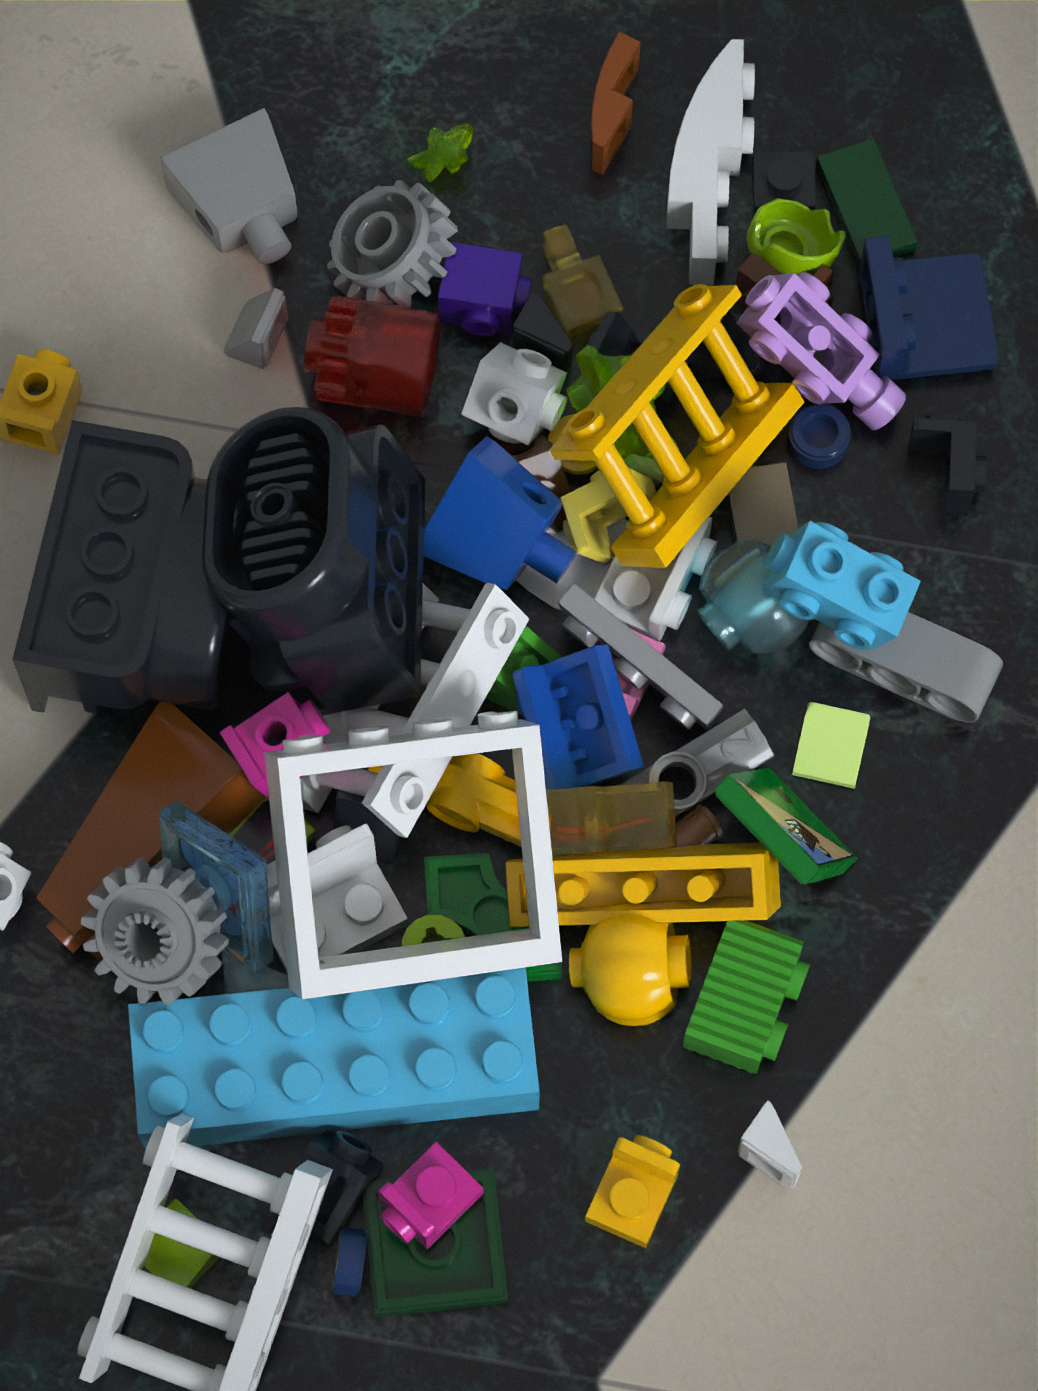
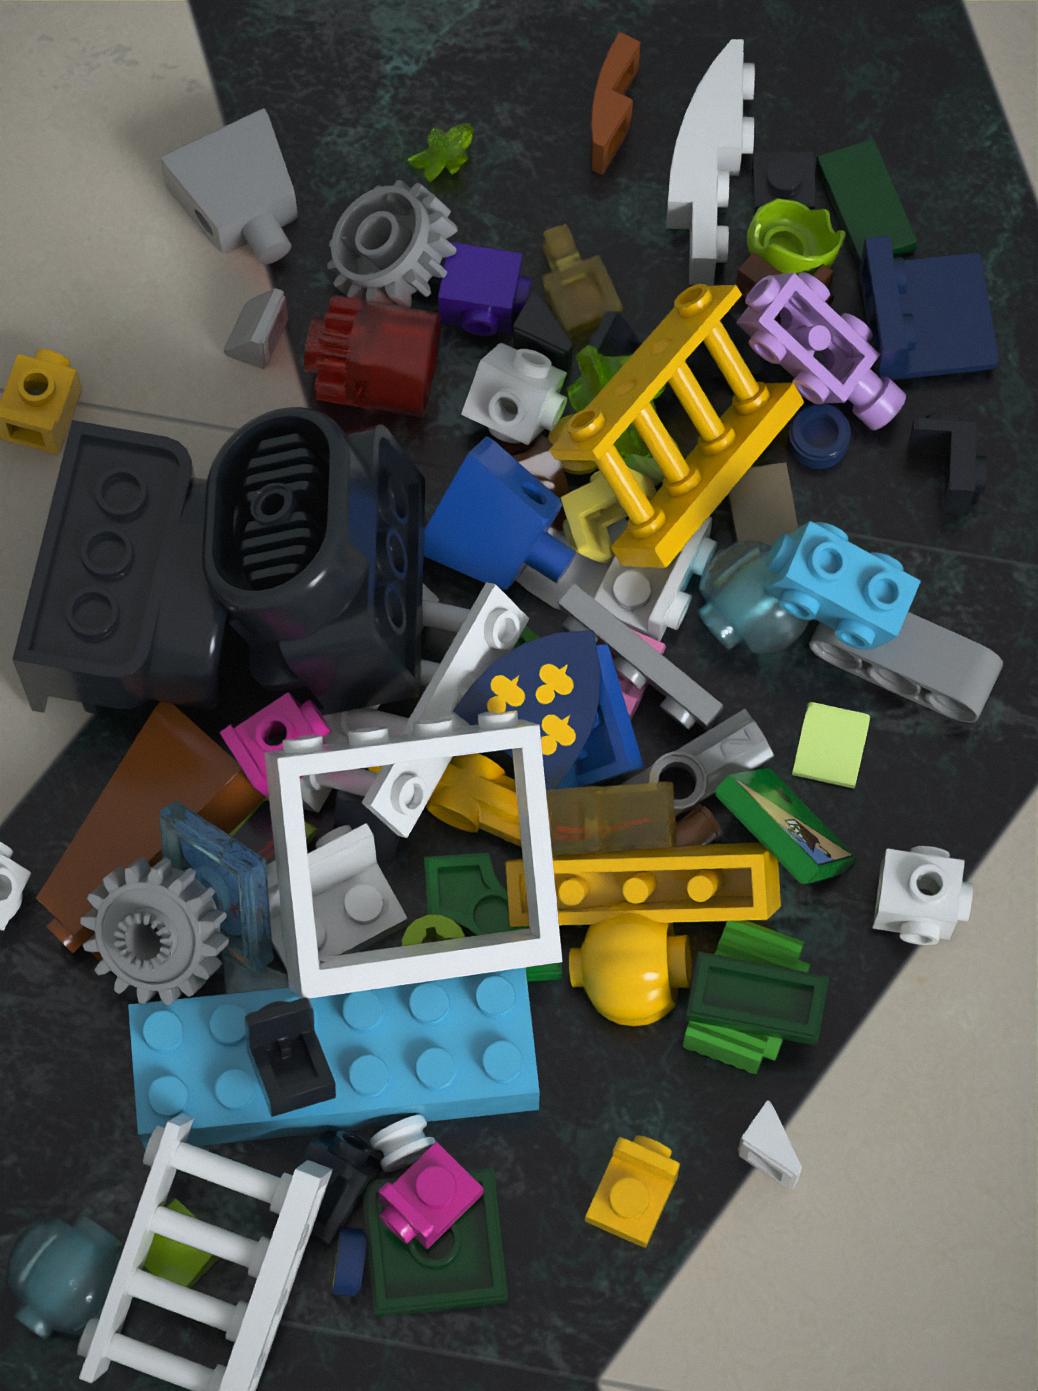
(62, 1273): none -> clear light blue plant
(288, 1056): none -> black bracket
(402, 1143): none -> white bush
(548, 684): none -> dark blue sticker
(757, 998): none -> dark green tile
(921, 895): none -> white brick

